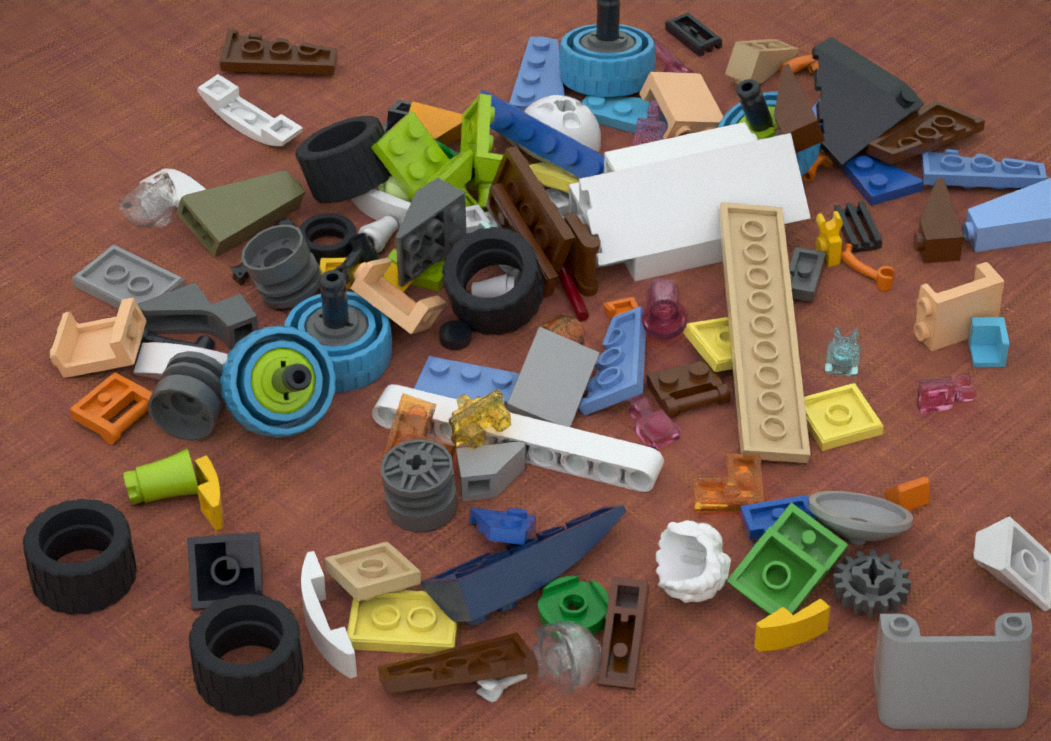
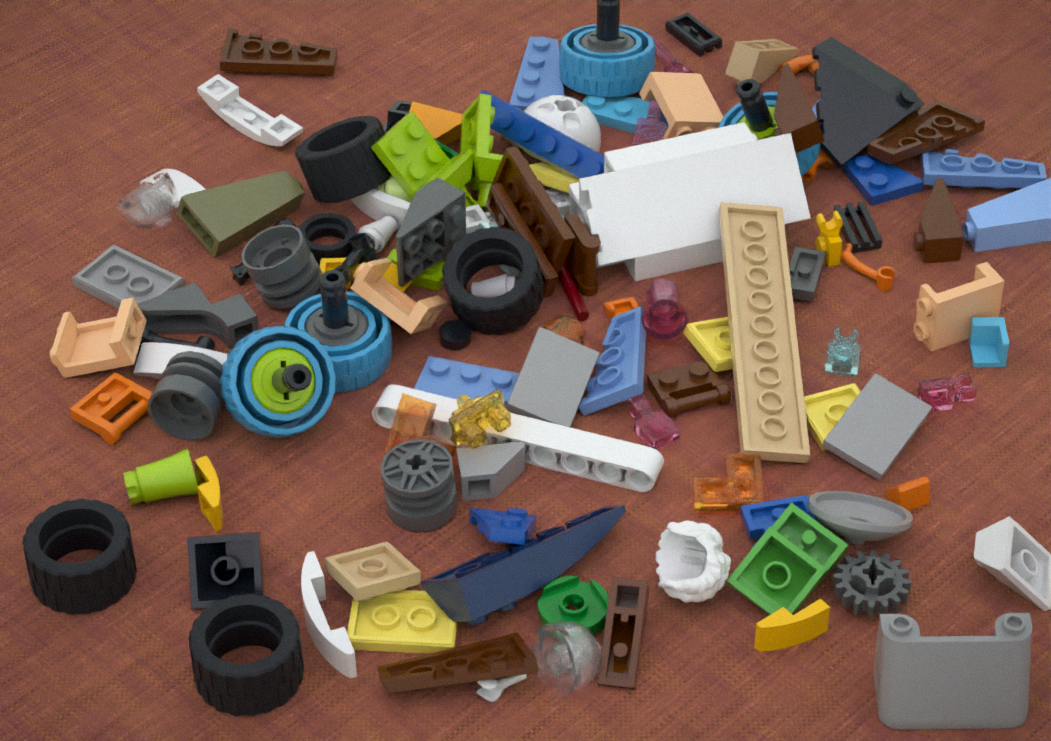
(877, 426): none -> light grey tile

